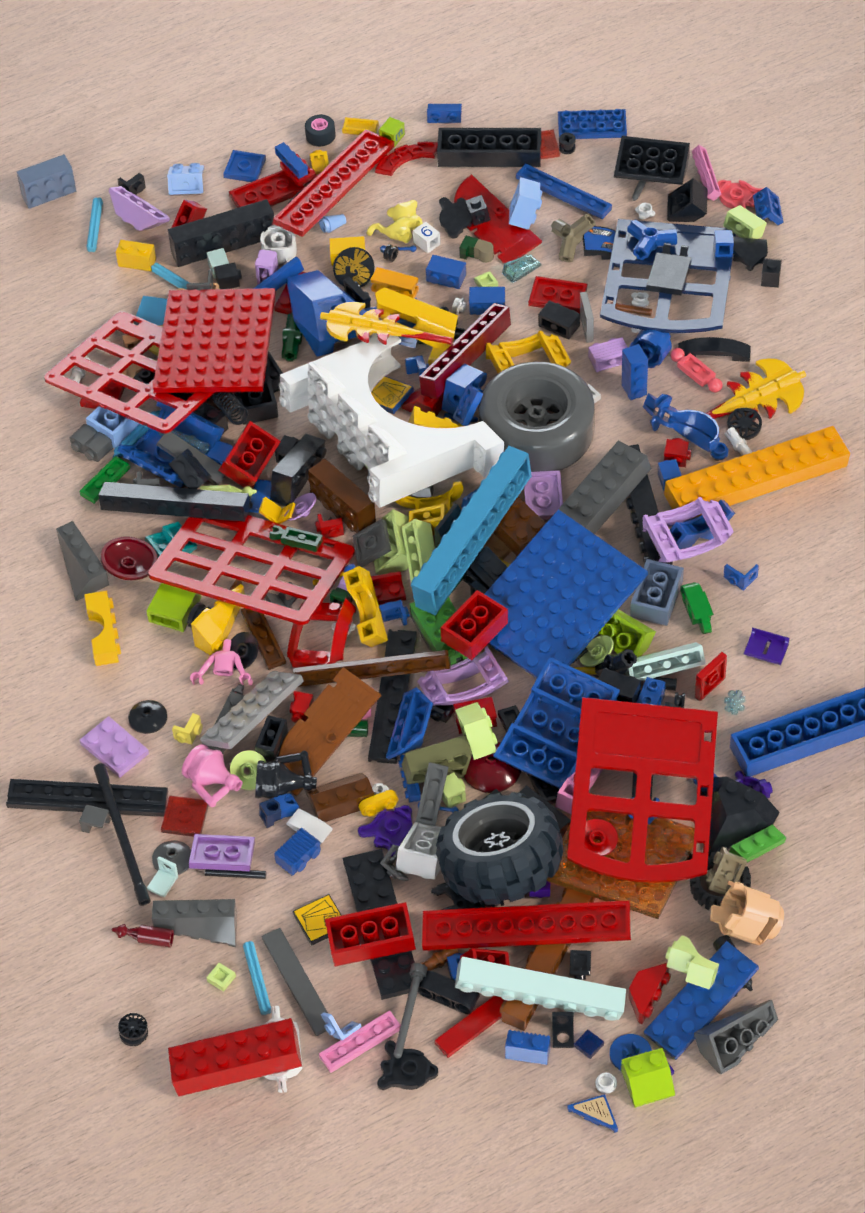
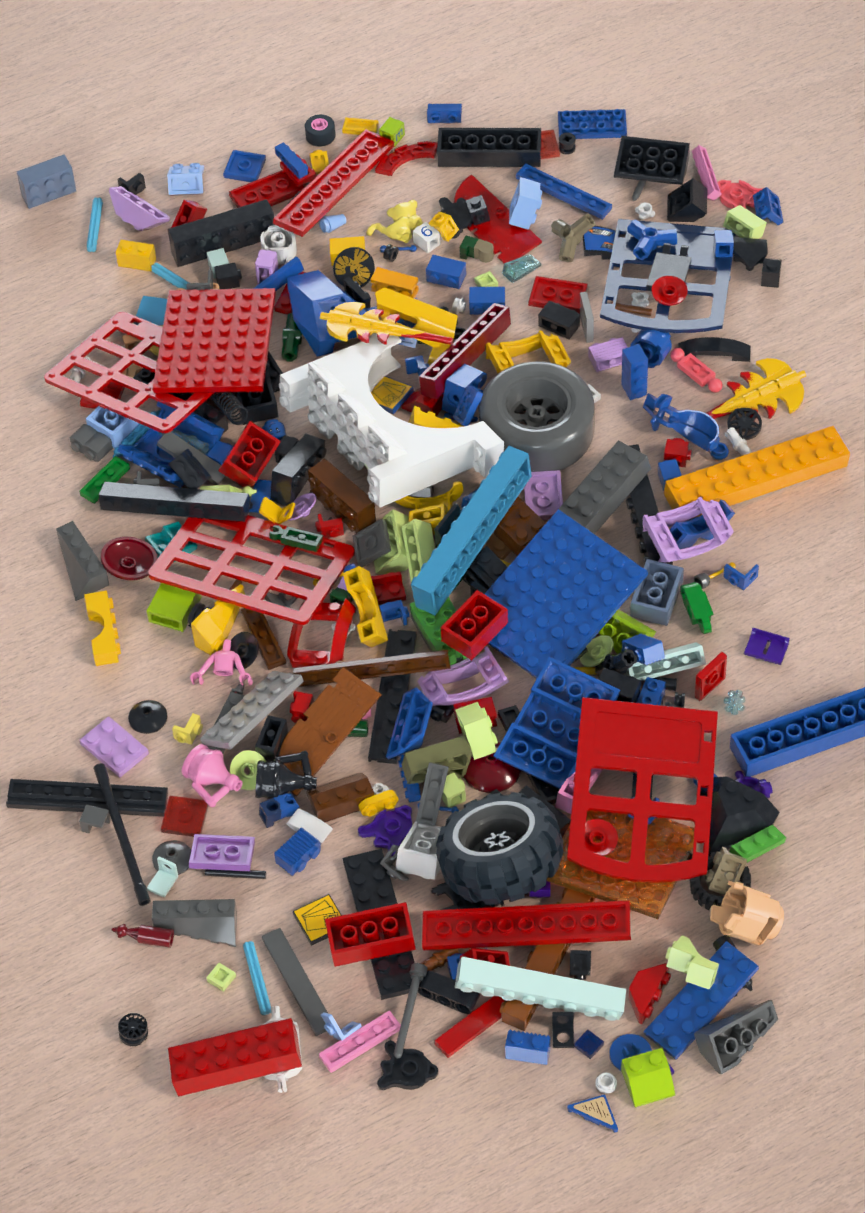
(275, 428): none -> blue head
(445, 225): none -> yellow bracket
(645, 648): none -> blue brick
(669, 290): none -> red dish
(704, 579): none -> dark grey hinge

